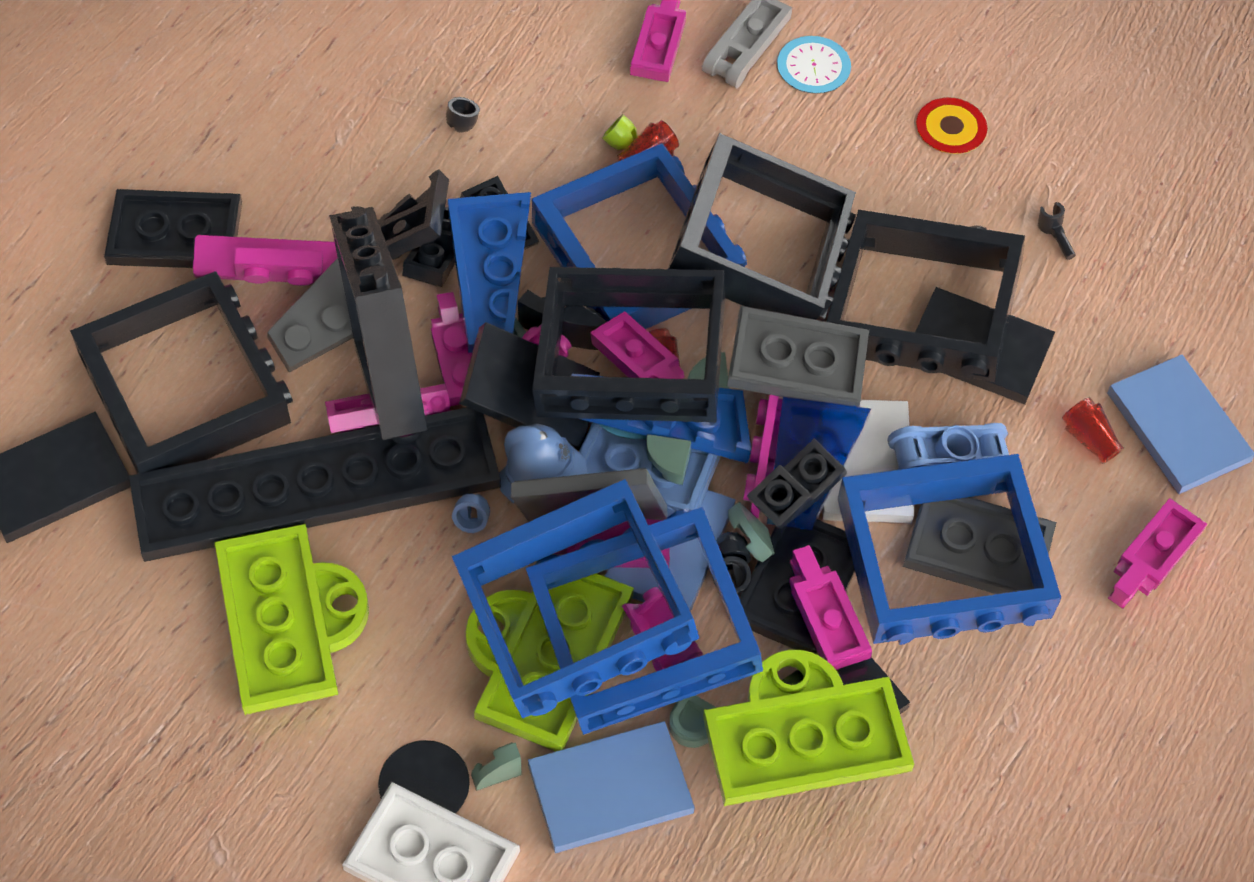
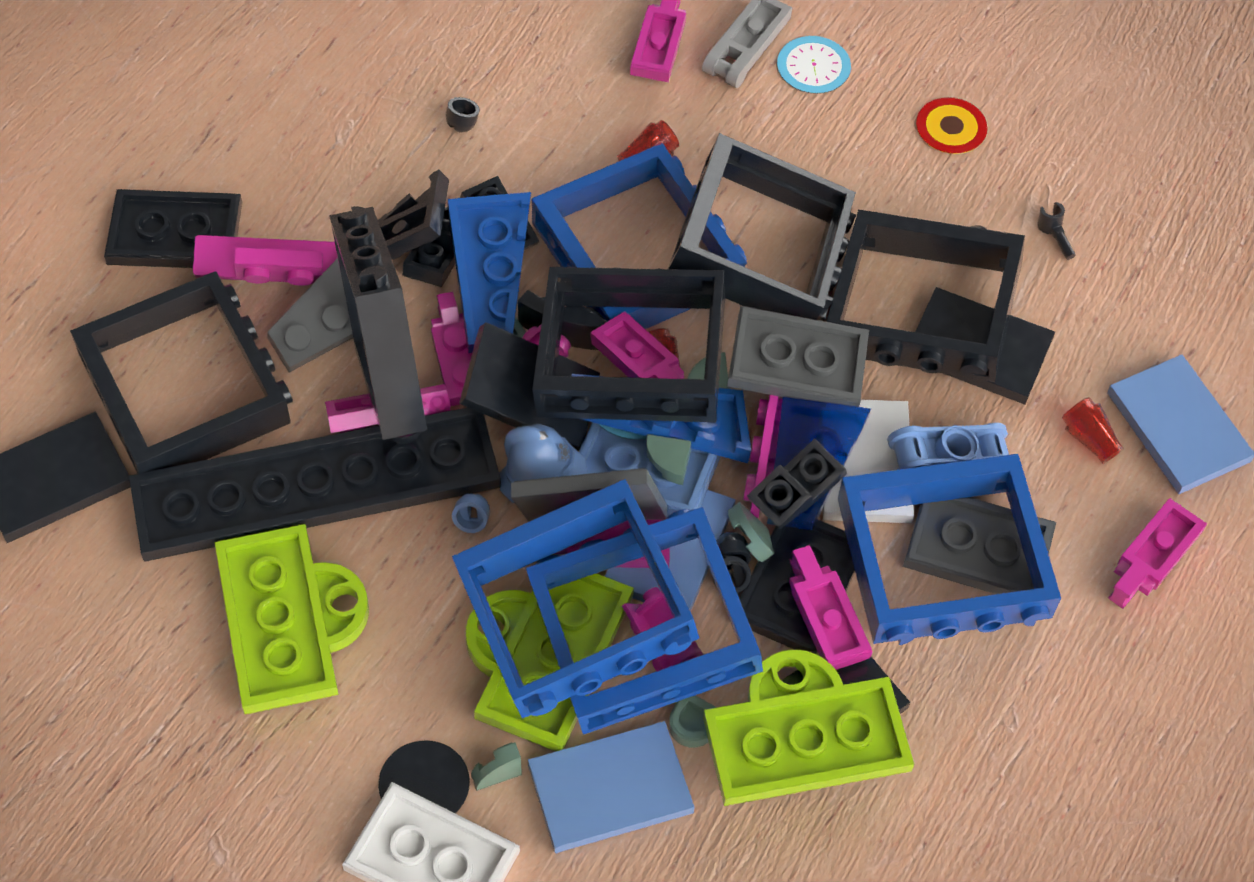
(620, 133): lime hinge -> none

